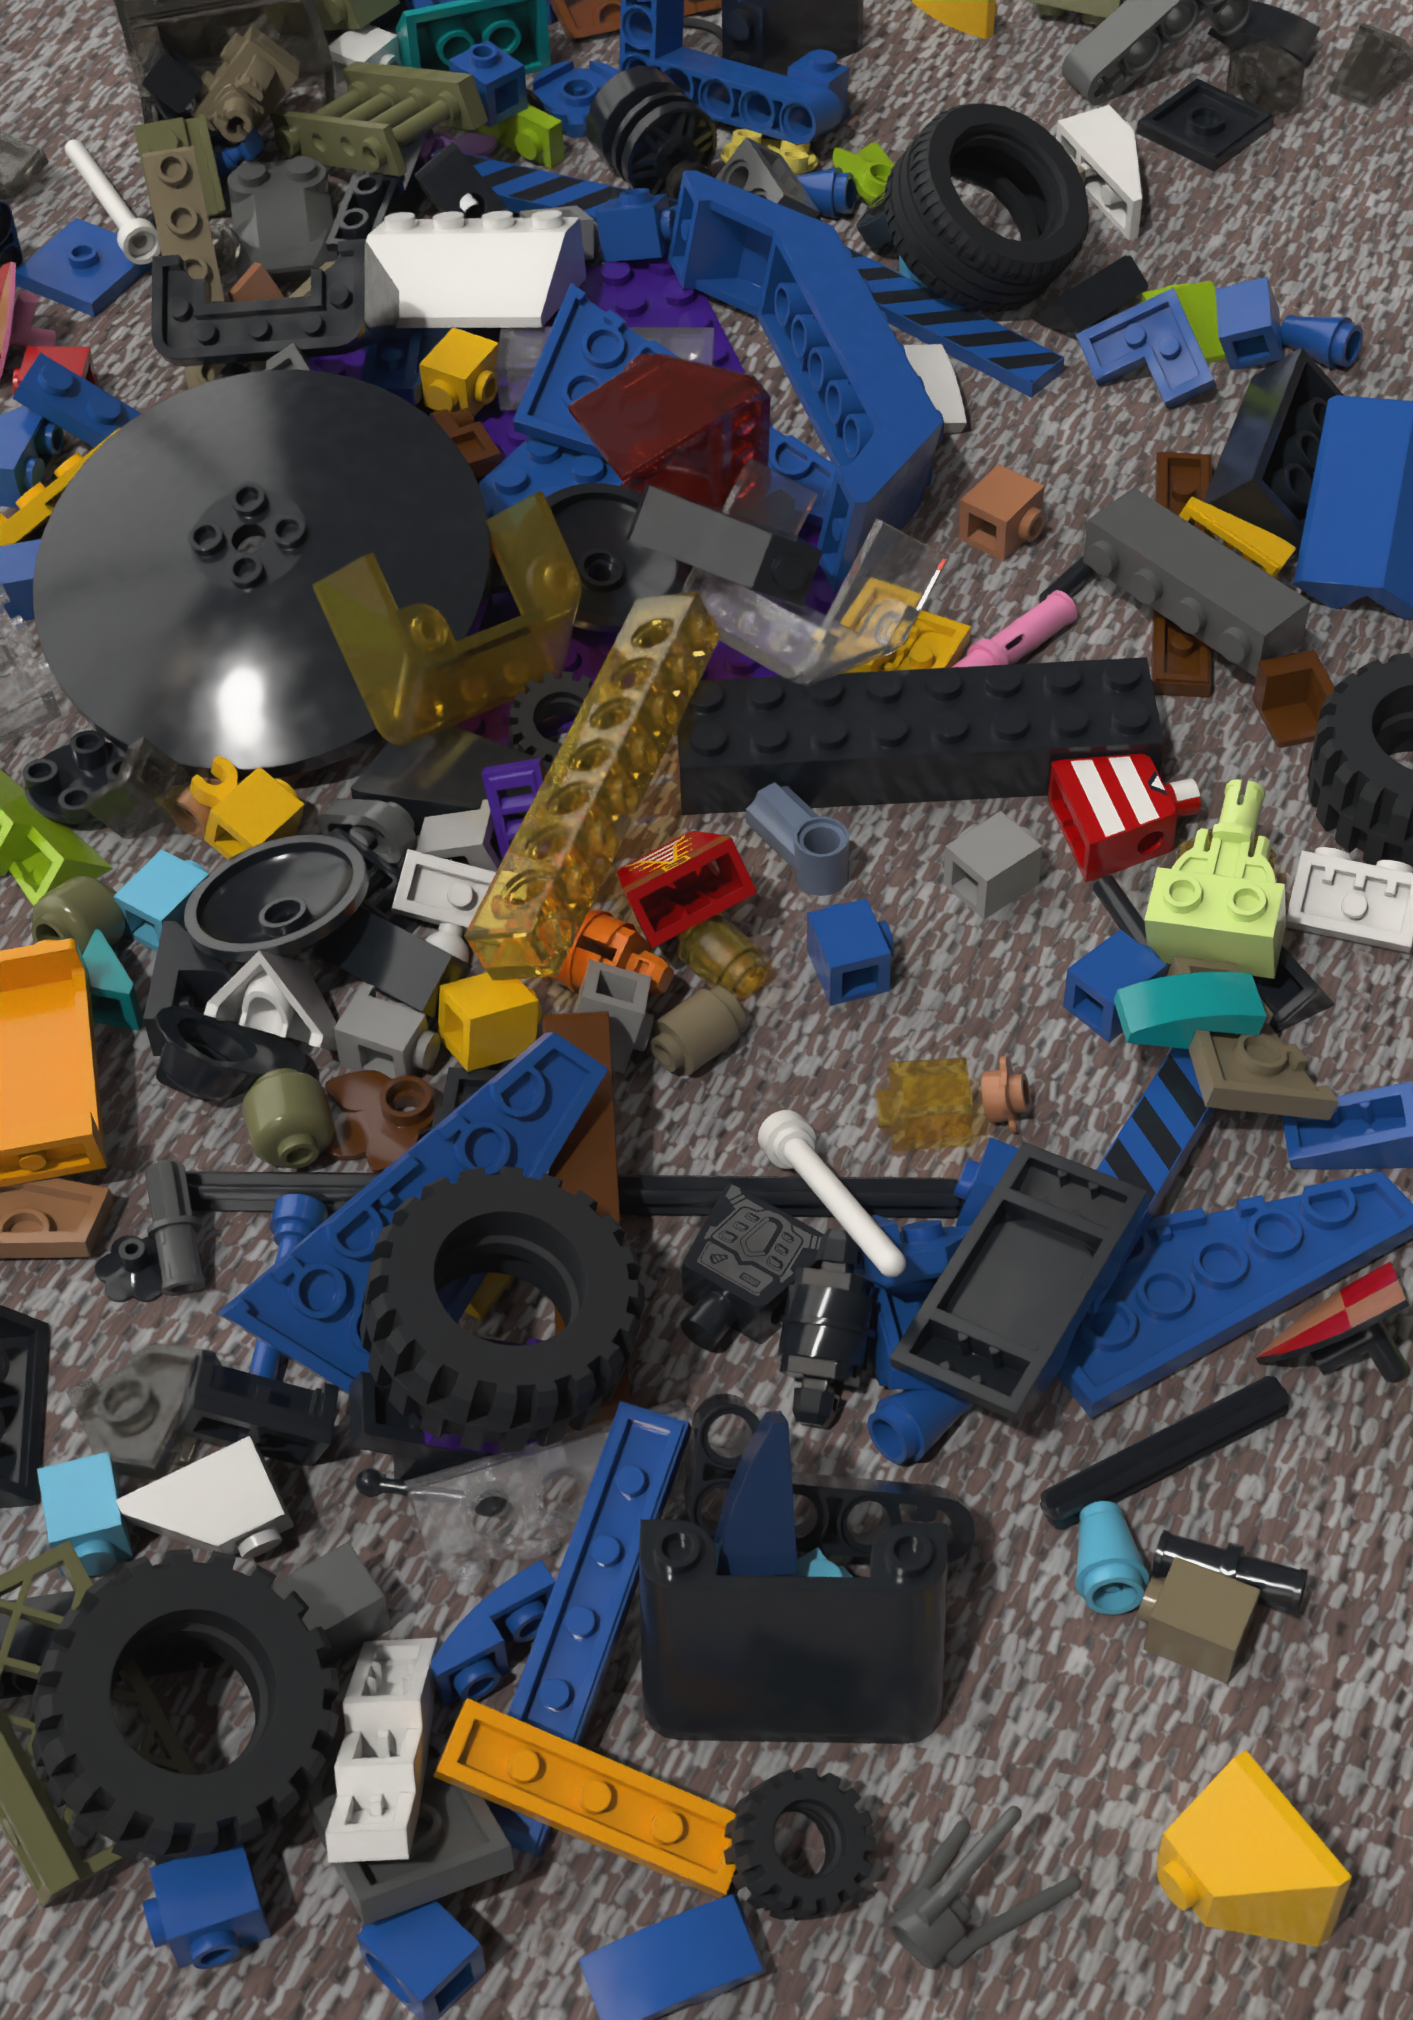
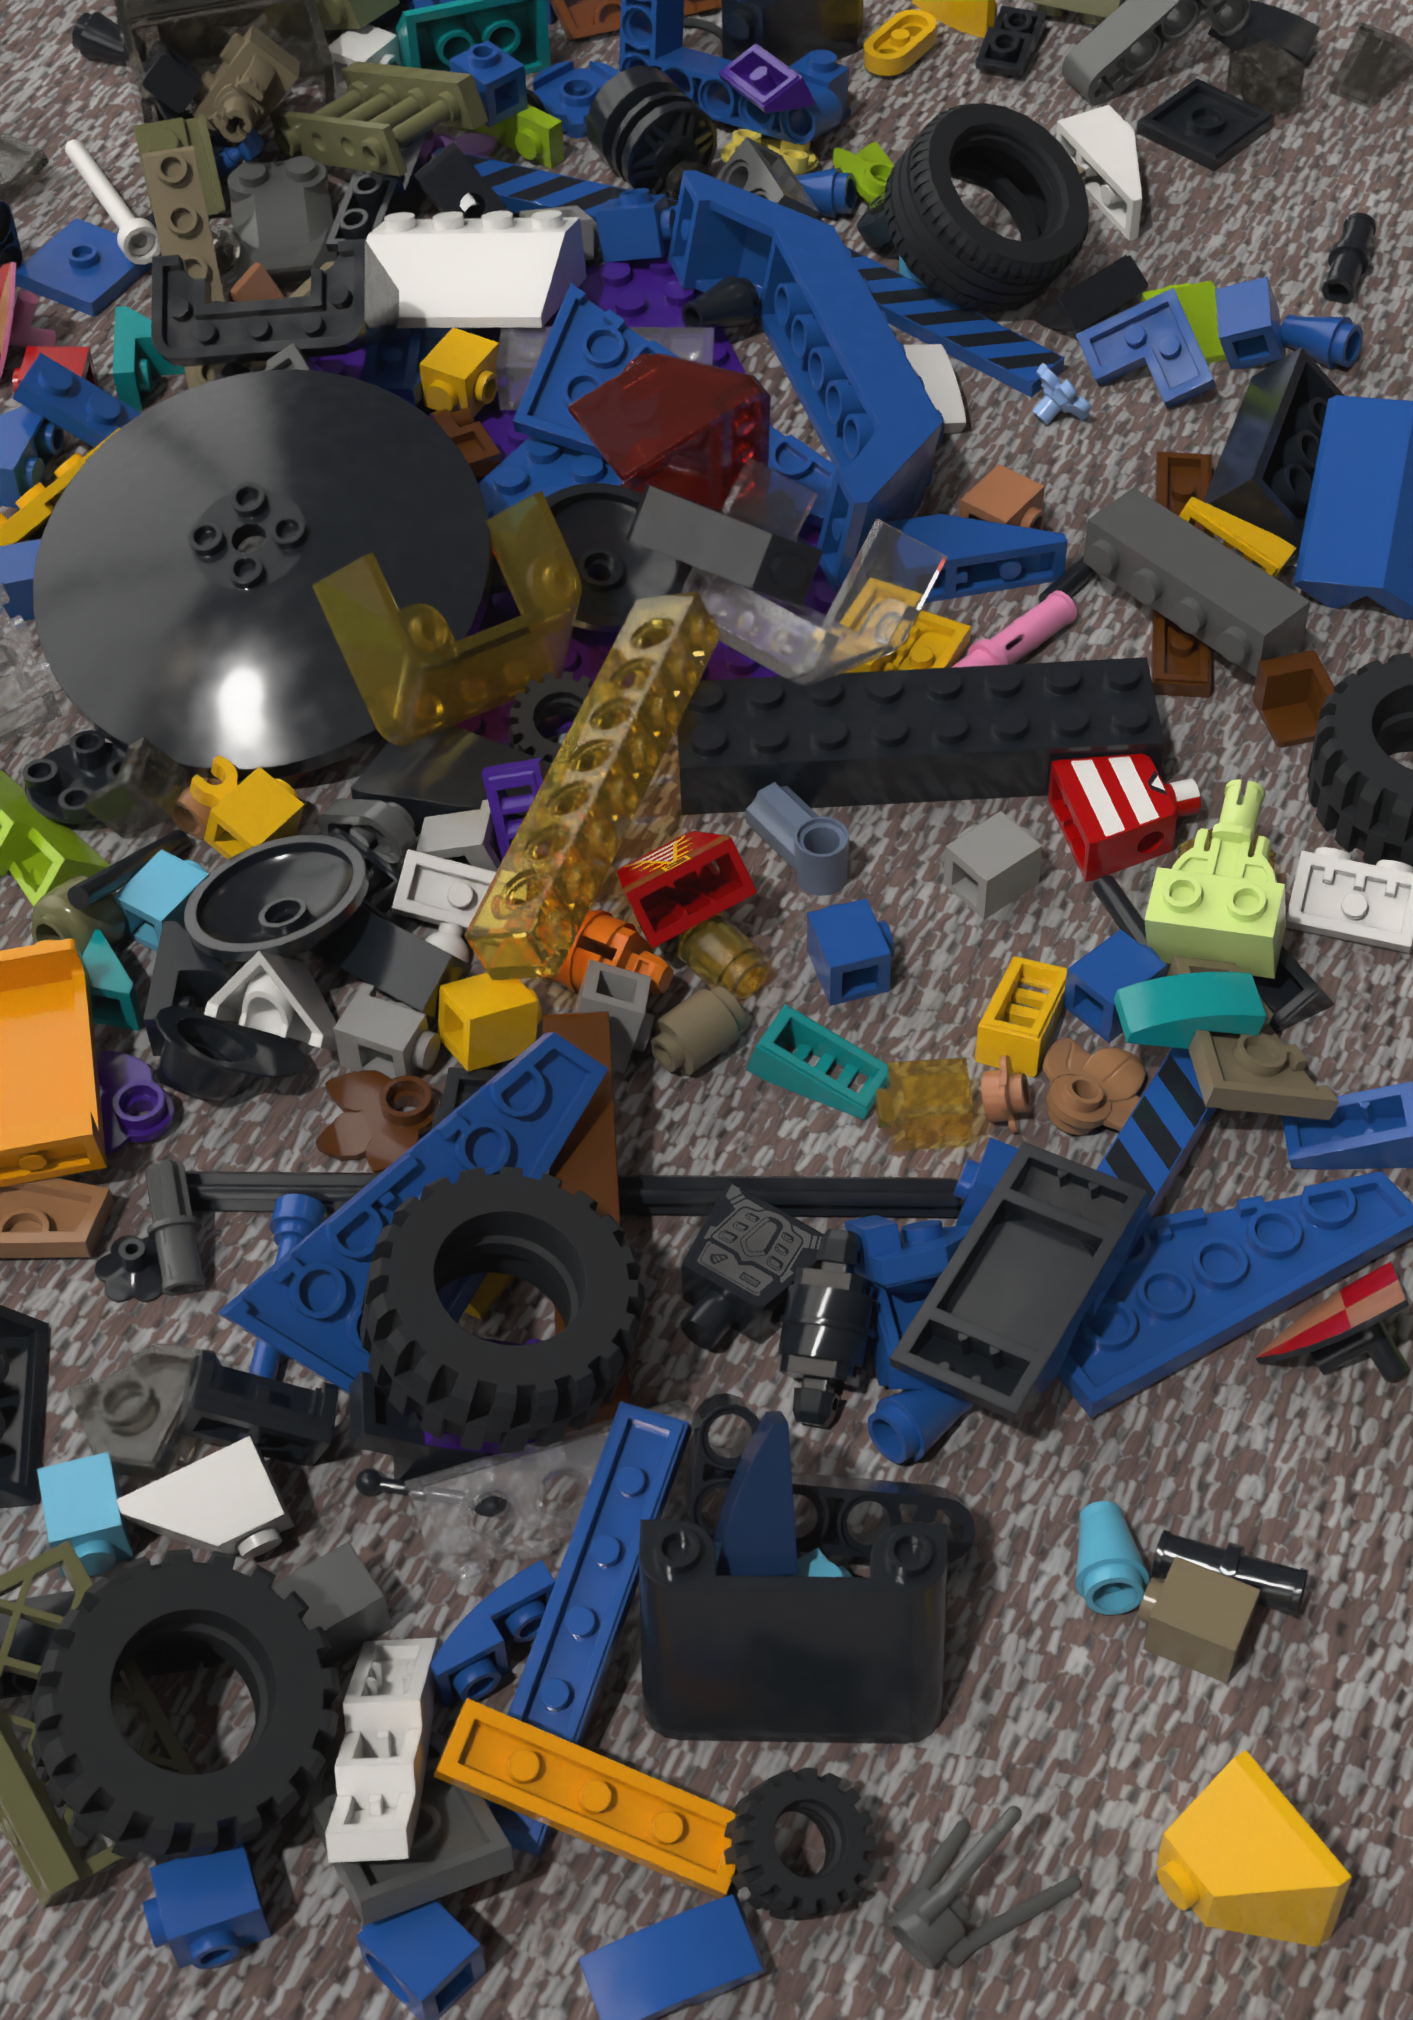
(98, 38): none -> black cone
(118, 874): none -> black bar
(125, 1091): none -> dark purple plate
(136, 357): none -> teal slope
(287, 1116): olive head -> none
(724, 305): none -> black cone
(767, 81): none -> dark purple slope
(791, 1144): white piece -> none
(792, 1073): none -> teal slope
(900, 42): none -> yellow plate
(986, 554): none -> blue slope
(1012, 41): none -> black slope
(1025, 1043): none -> yellow slope
(1058, 398): none -> light blue plant
(1089, 1087): none -> medium nougat plate
(1165, 1451): black axle -> none
(1349, 258): none -> black pin

